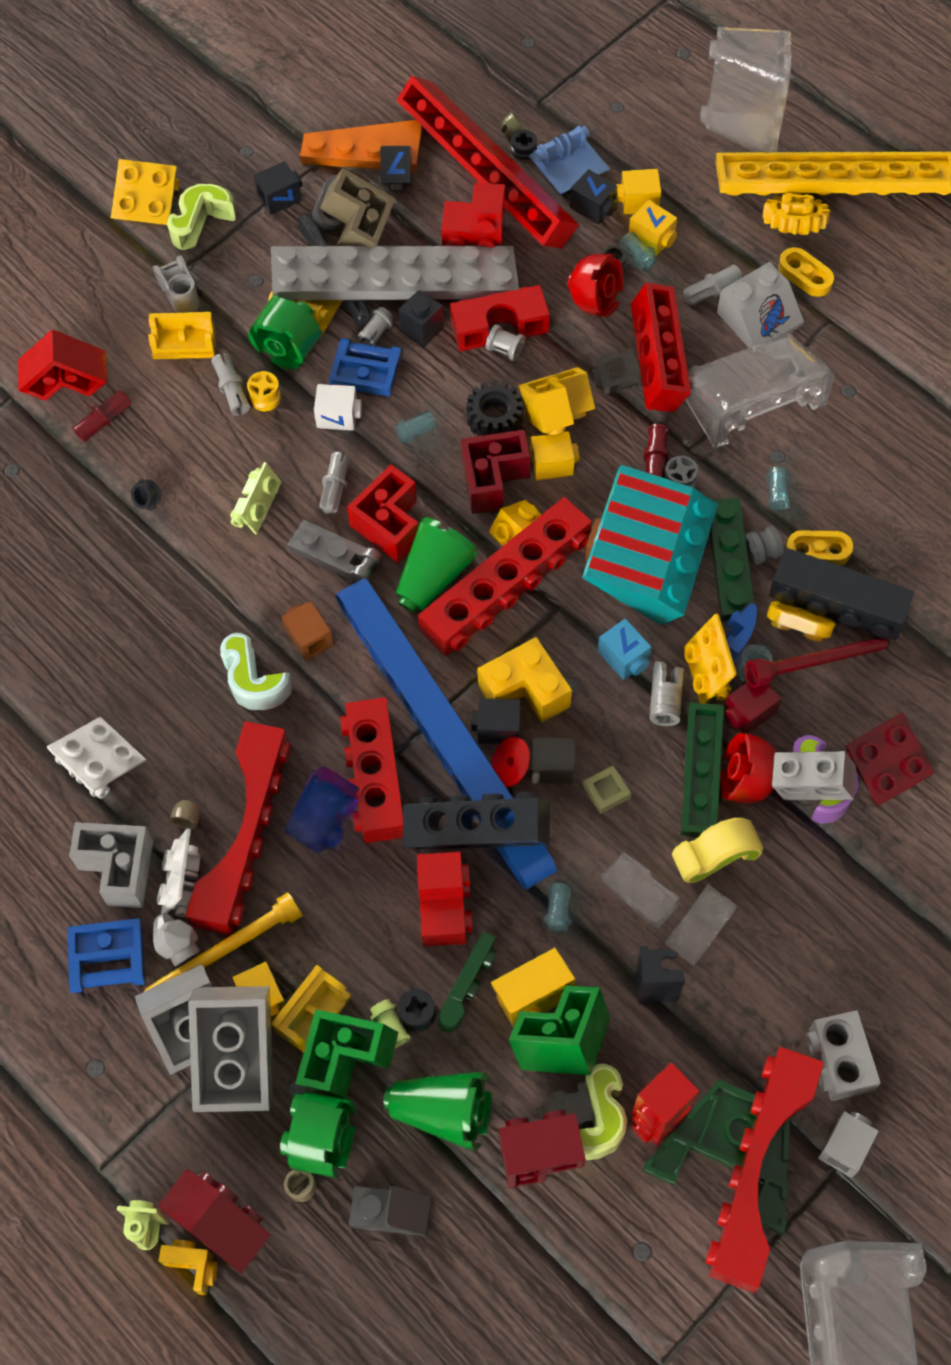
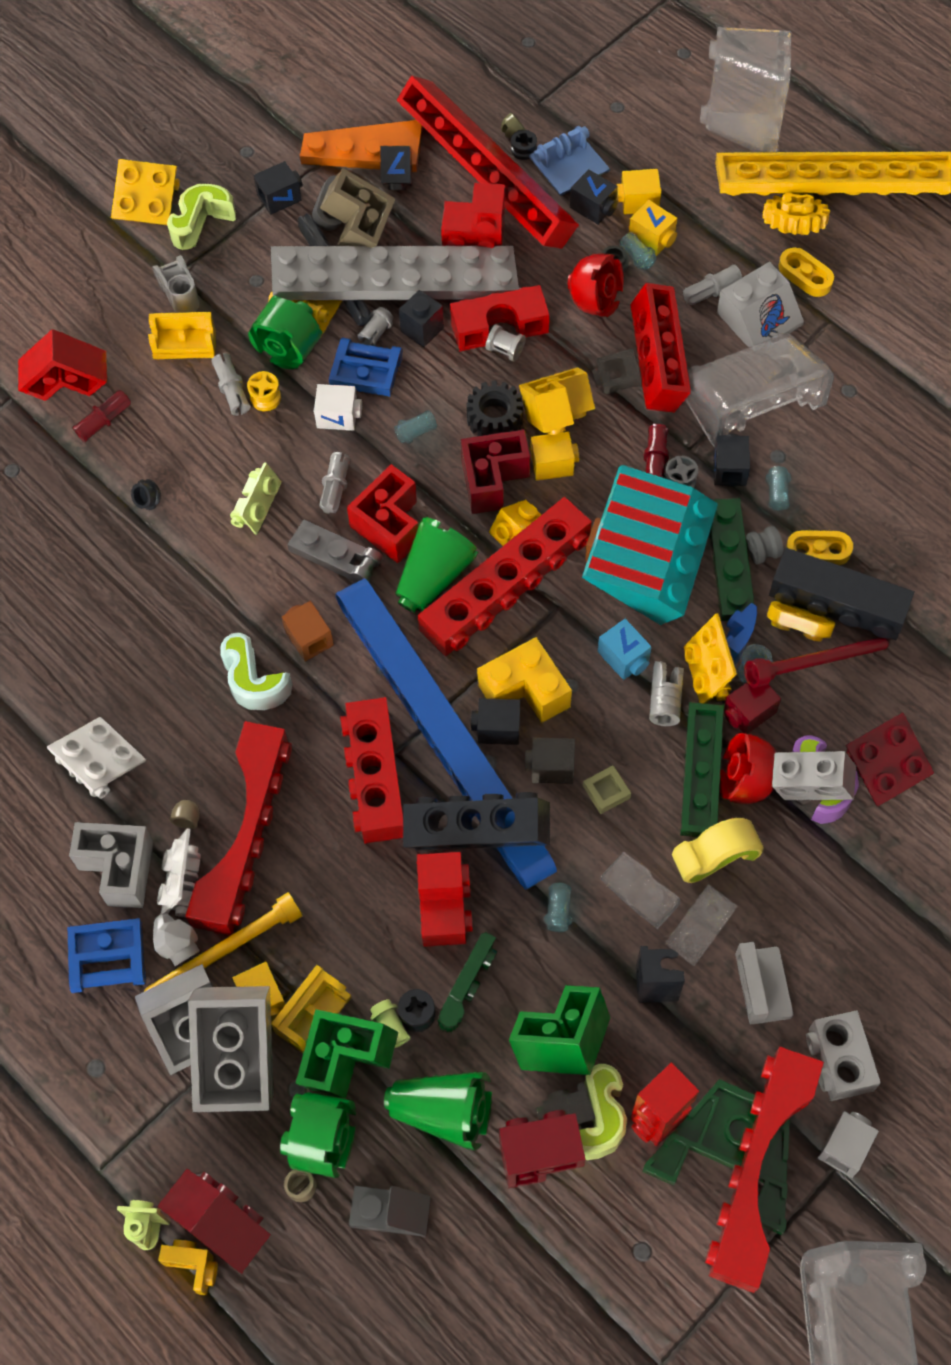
(322, 809): clear blue brick -> none
(511, 761): red piece -> none
(533, 985): yellow hinge -> none
(731, 460): none -> black brick
(763, 983): none -> light grey panel

